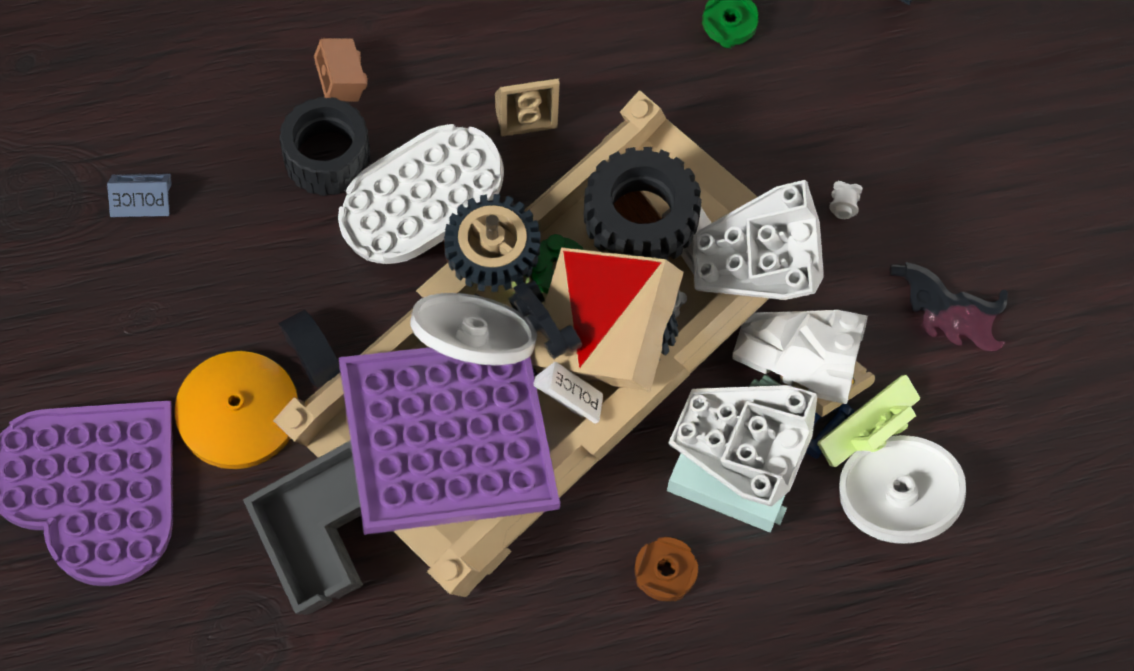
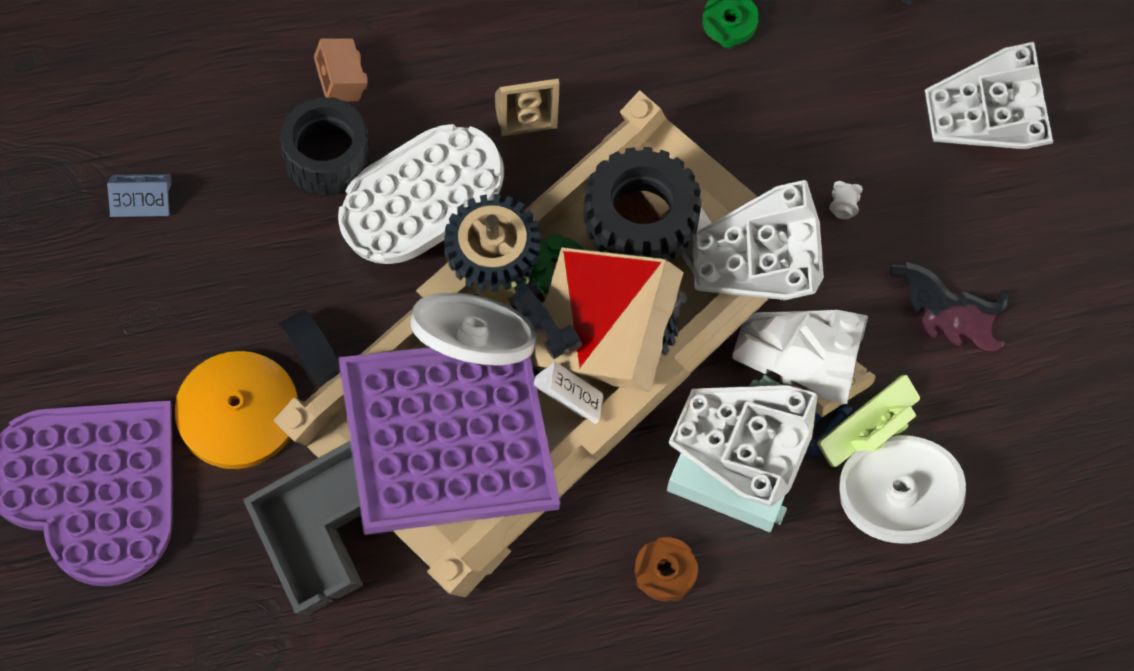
(992, 102): none -> white wedge

